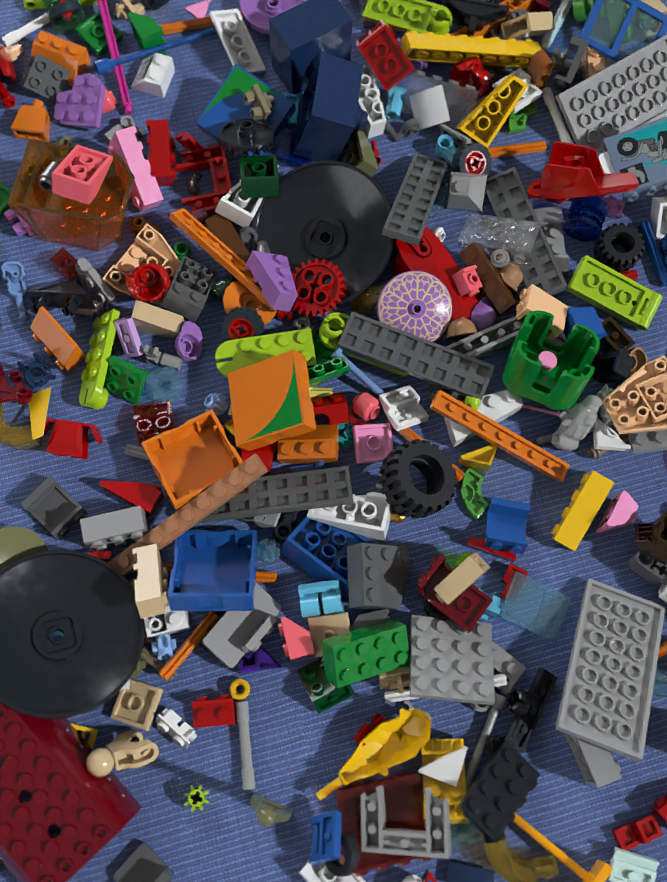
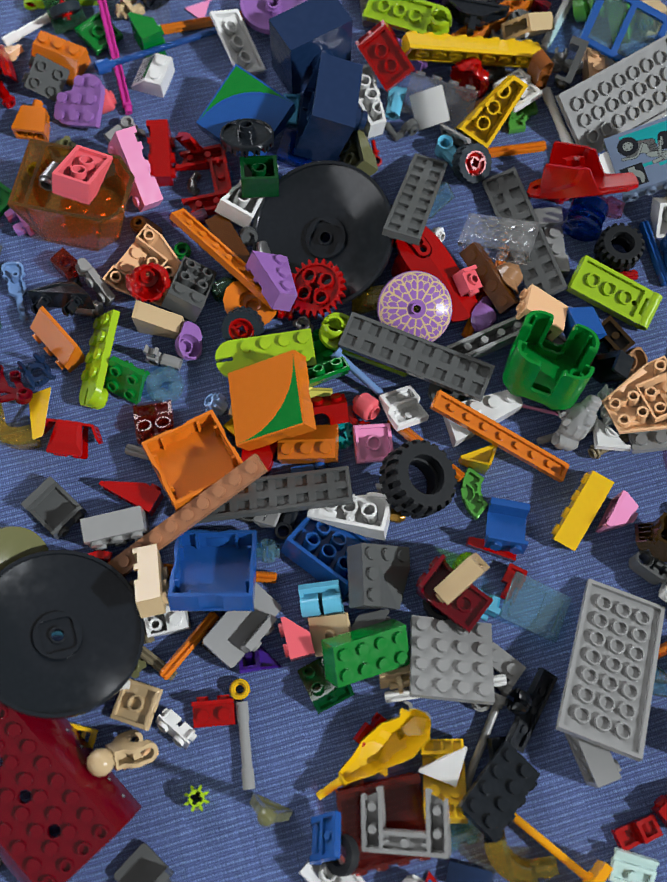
(129, 337): lavender panel -> none
(164, 647): light blue gear -> none
(261, 101): dark tan hips -> none
(460, 328): medium nougat piece -> none
(466, 191): light grey slope -> none
(472, 402): lime hinge -> none
(499, 264): light grey plate -> none
(548, 360): bright pink tile -> none

